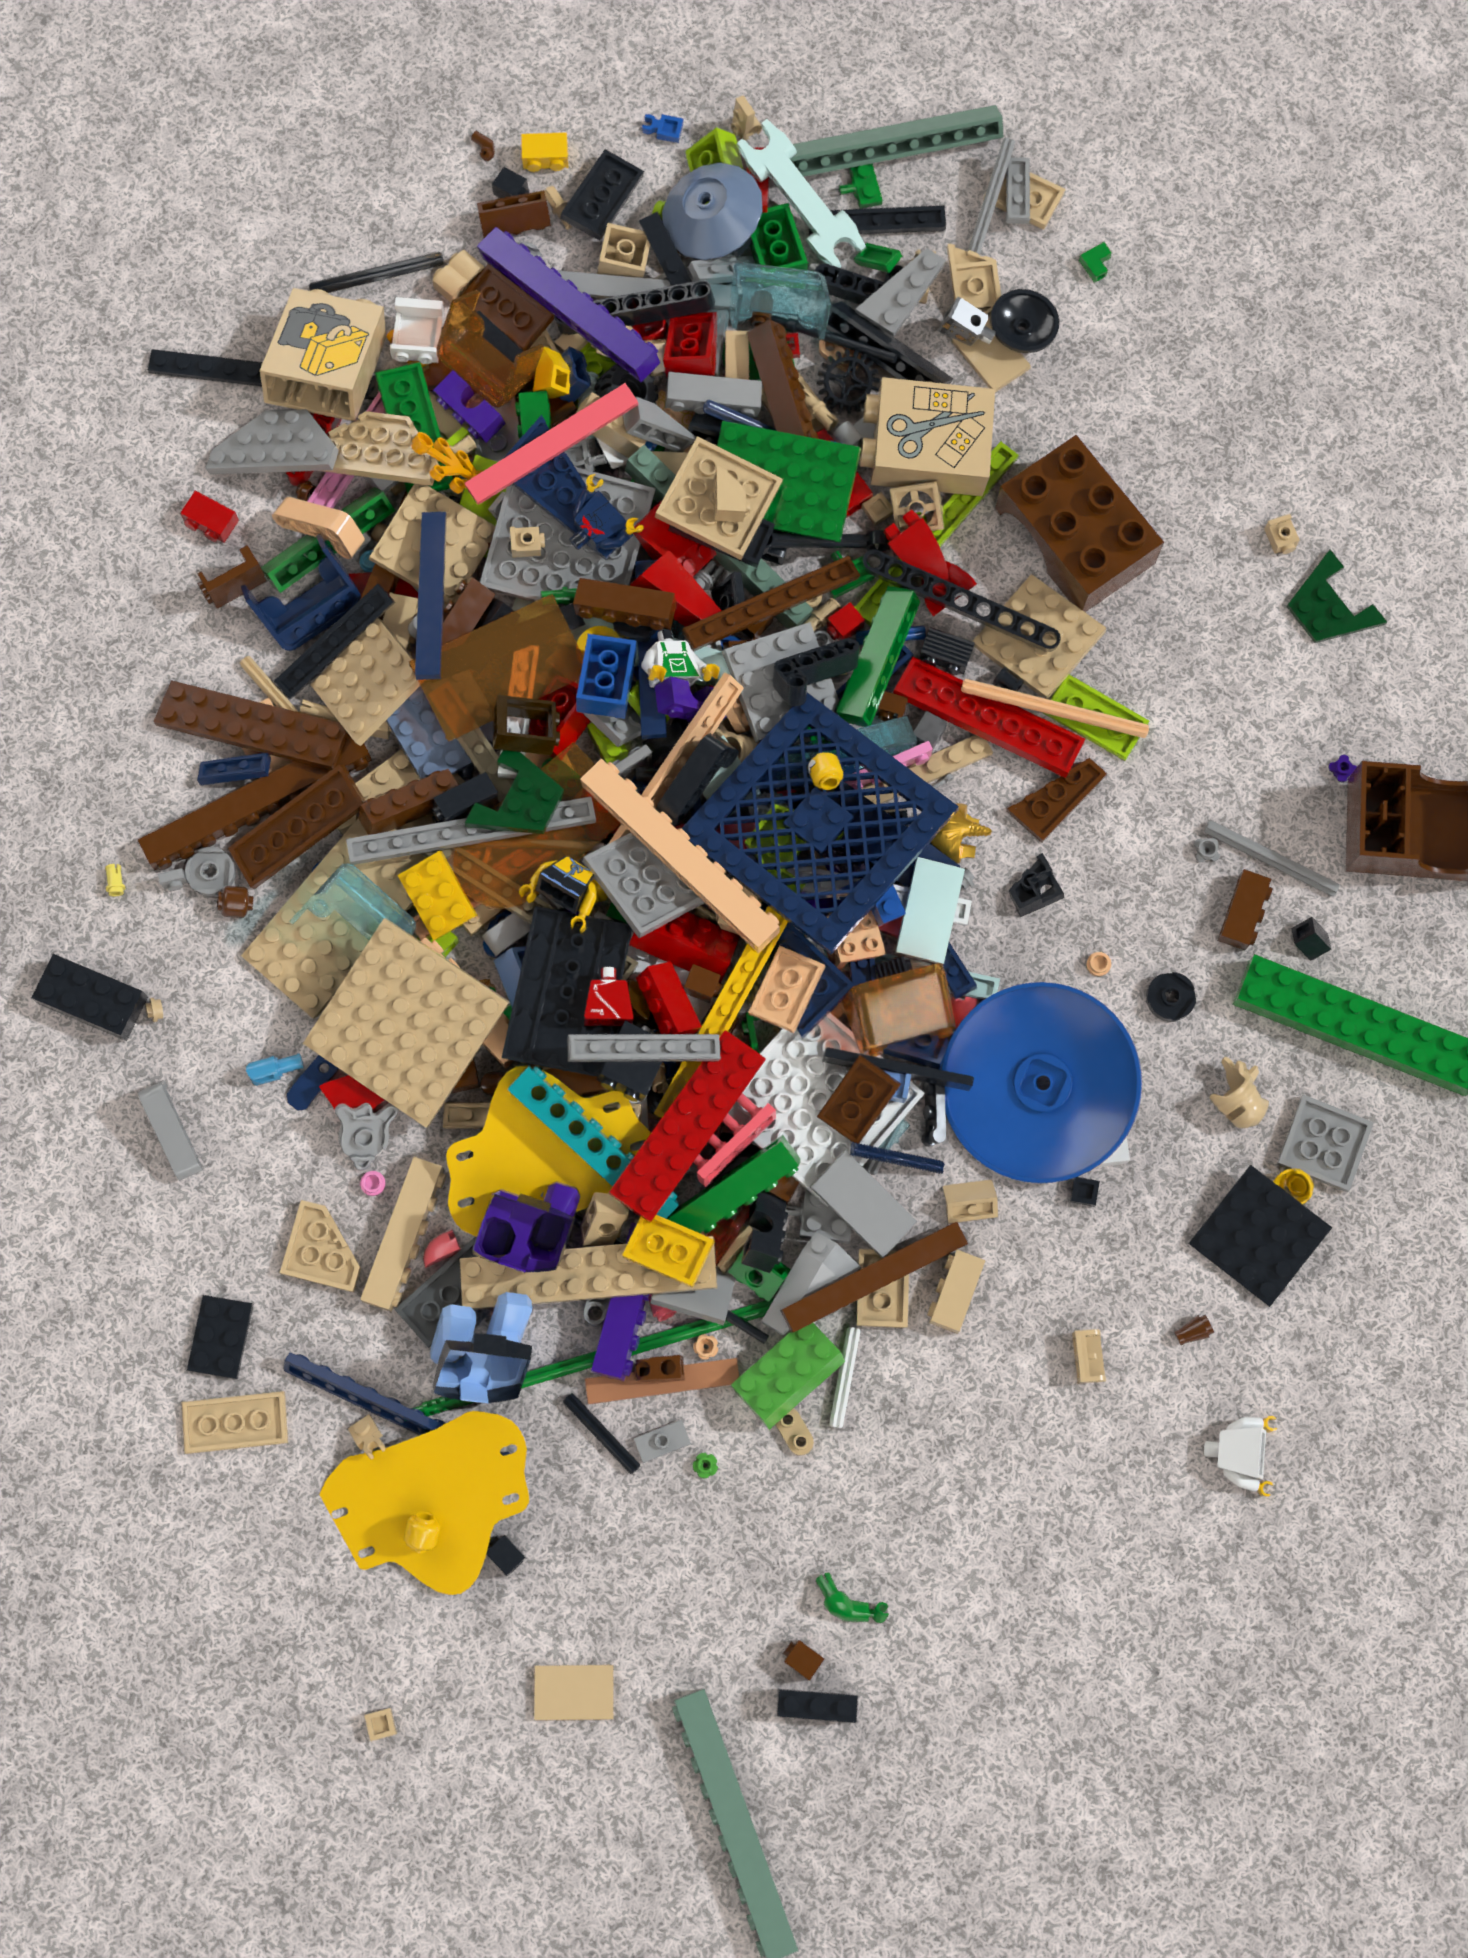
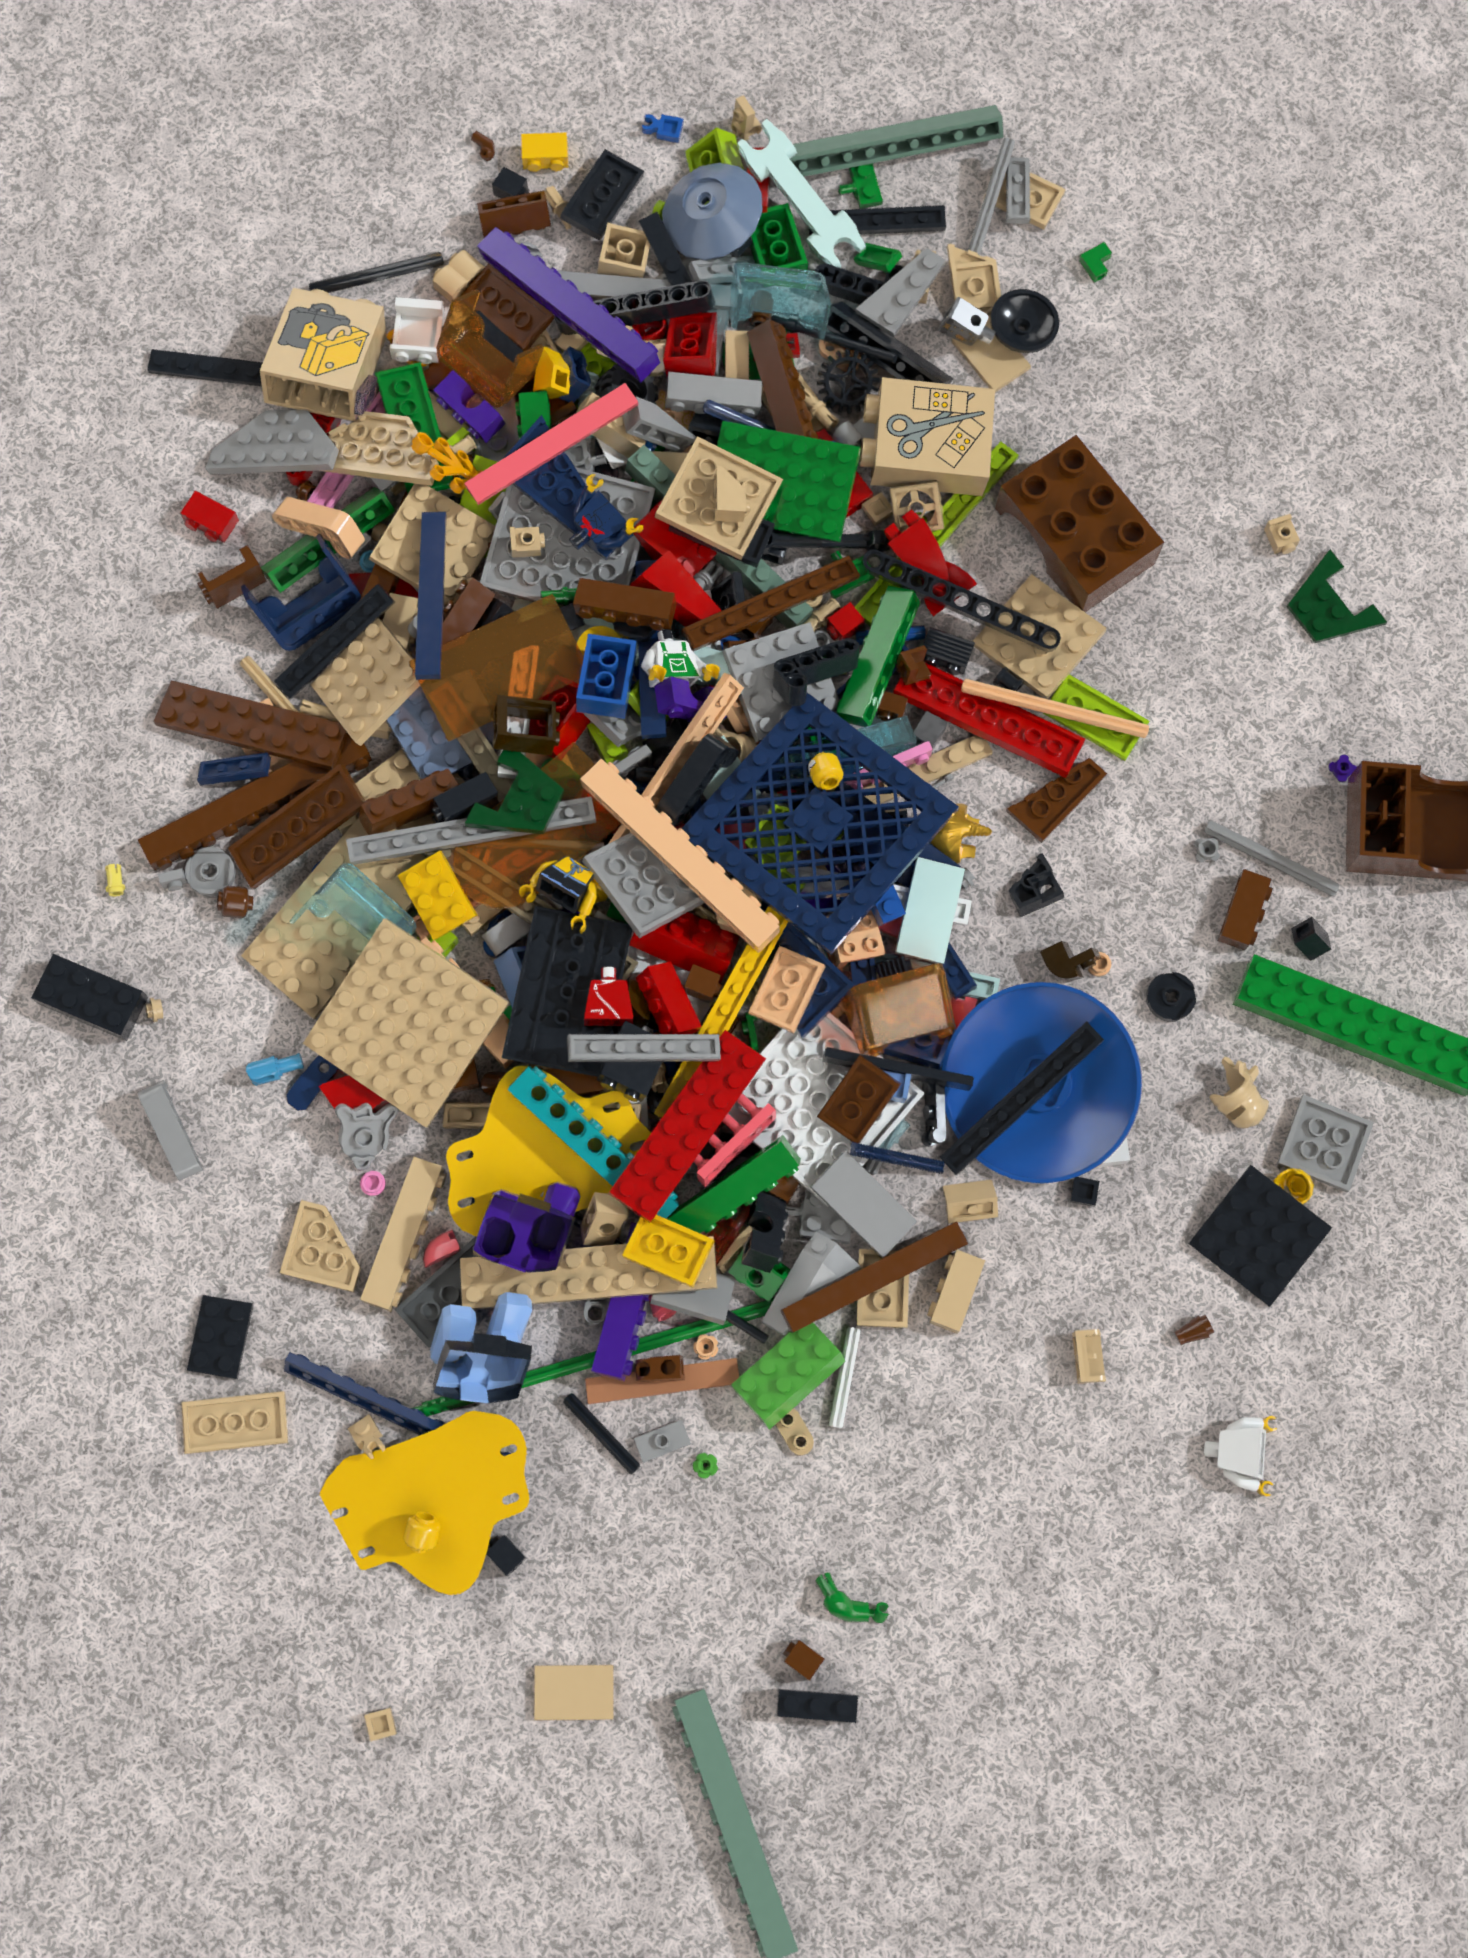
(365, 395): none -> tile
(912, 665): none -> reddish brown panel
(1022, 1098): none -> black tile
(1064, 964): none -> dark brown brick

